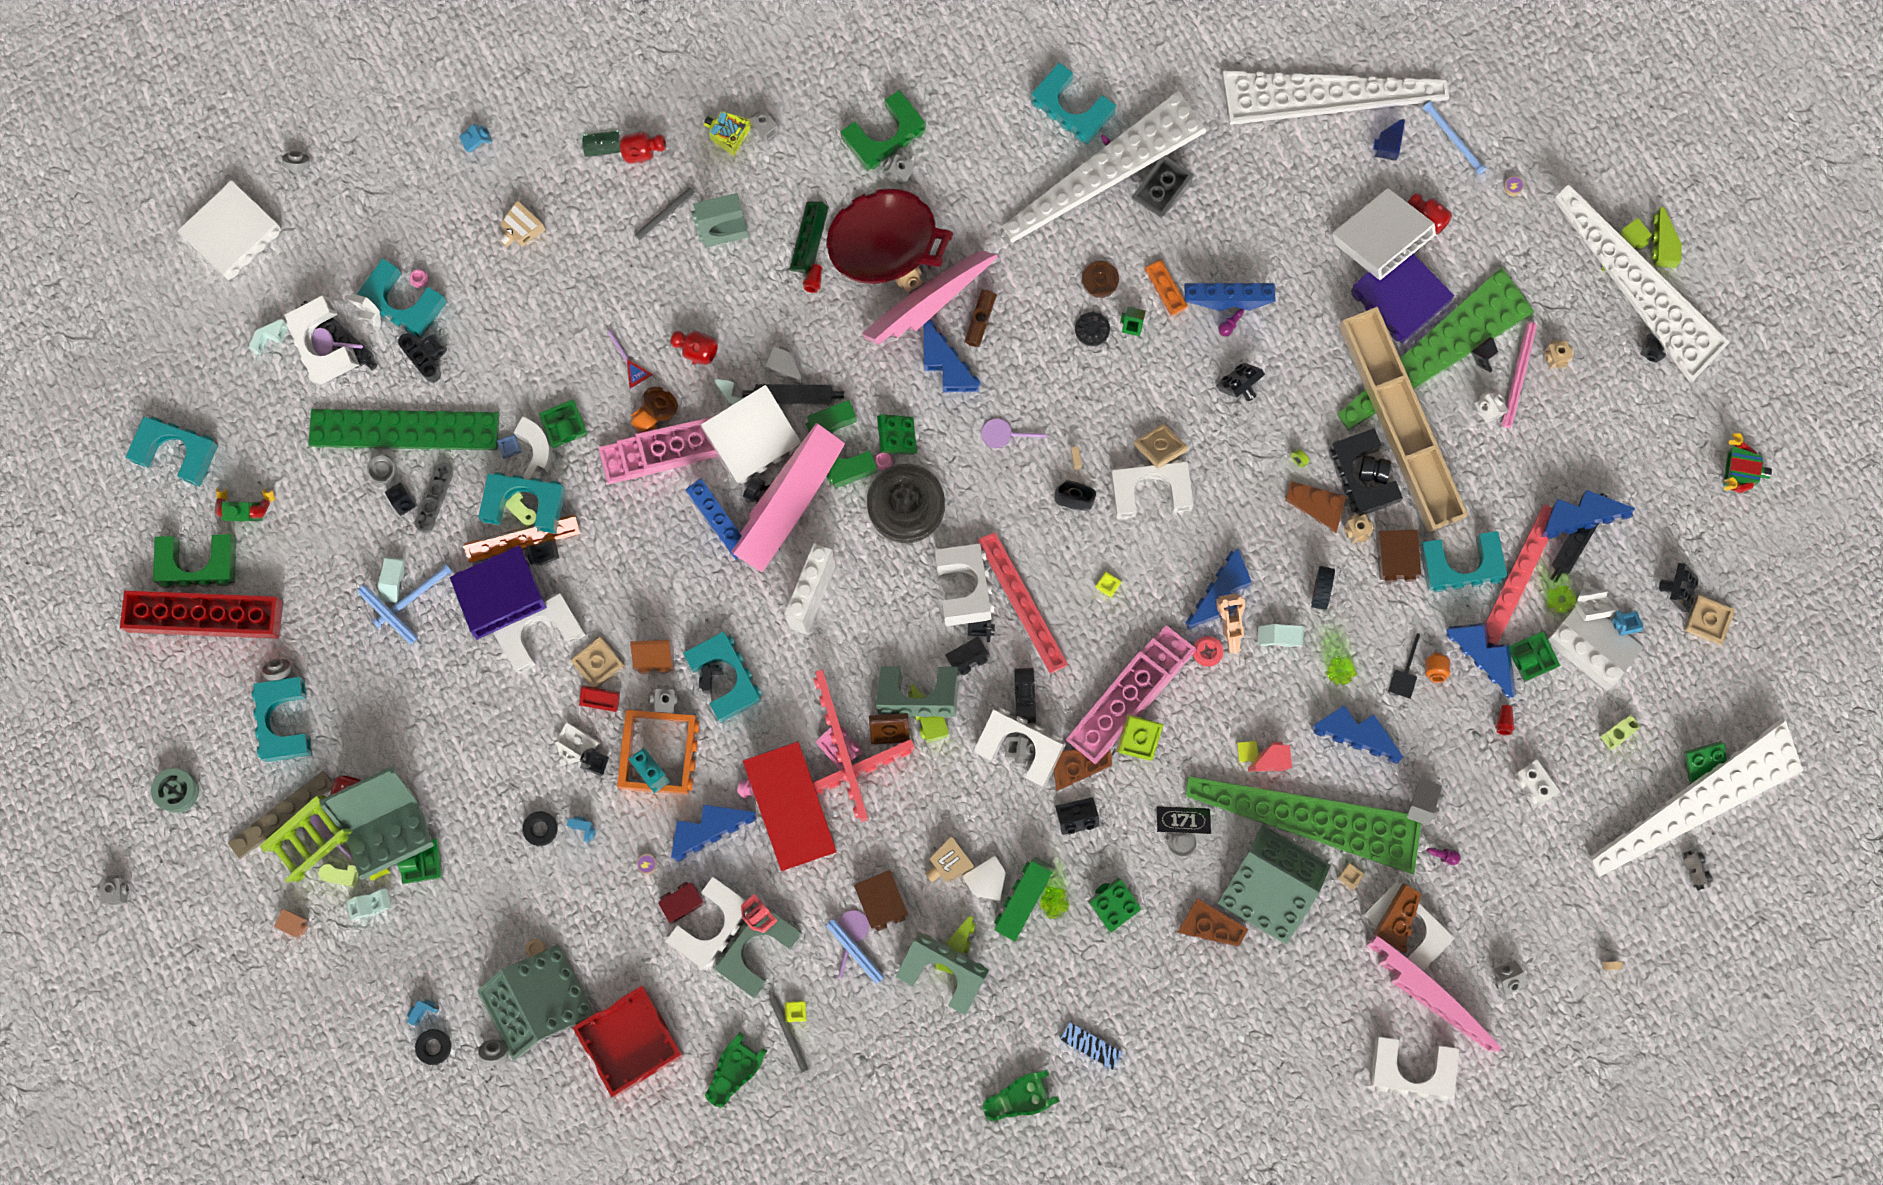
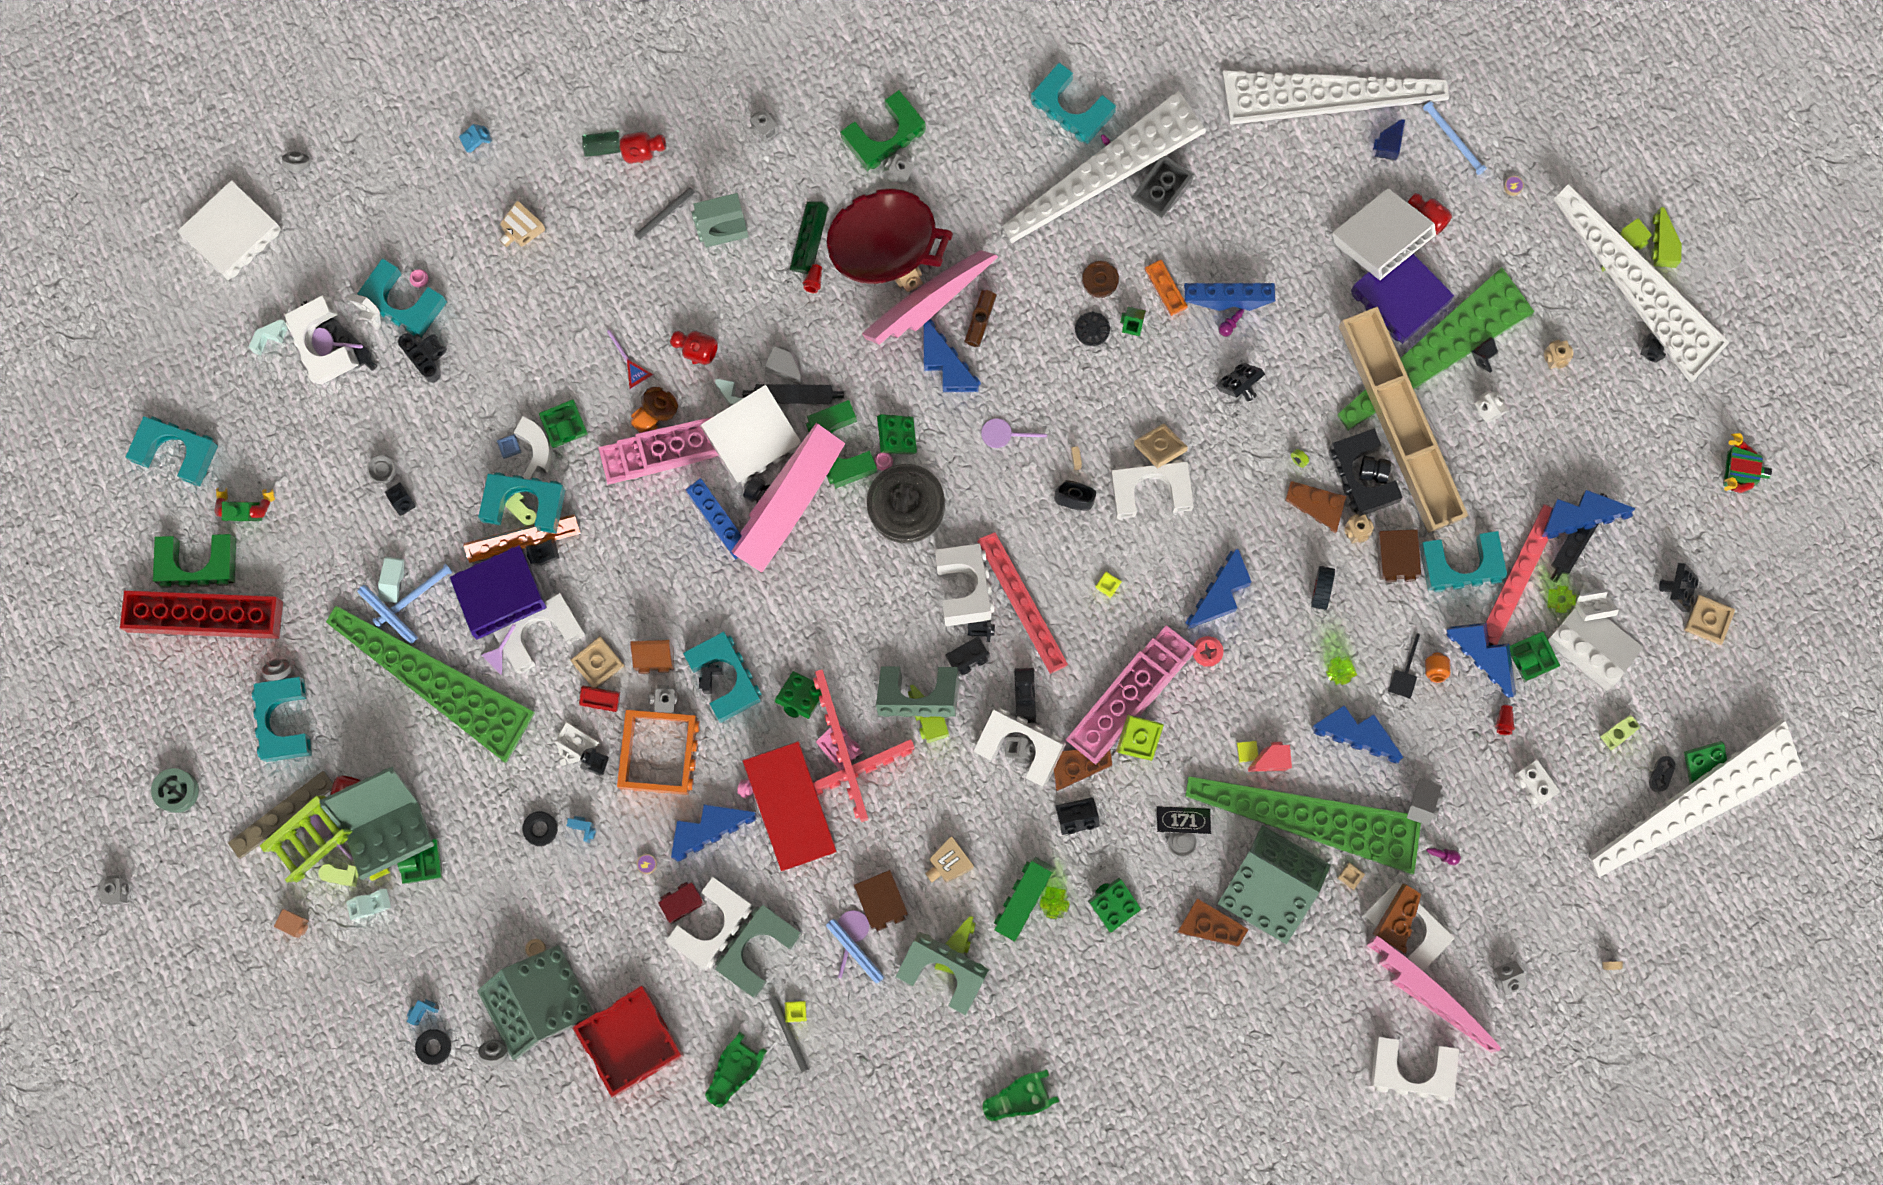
(403, 429): green plate -> none
(432, 497): dark grey beam -> none
(469, 704): none -> bright green wing
(495, 656): none -> lavender piece
(649, 770): teal hips -> none
(728, 131): torso -> none
(757, 915): coral piece -> none
(798, 696): none -> green plate
(810, 589): white brick -> none
(889, 728): reddish brown tile -> none
(987, 880): white slope -> none
(1091, 1046): tile -> none
(1232, 625): light nougat piece -> none
(1280, 635): light aqua slope -> none
(1519, 374): bright pink axle -> none
(1627, 623): dark azure bracket -> none
(1666, 775): none -> black beam
(1701, 876): hinge -> none

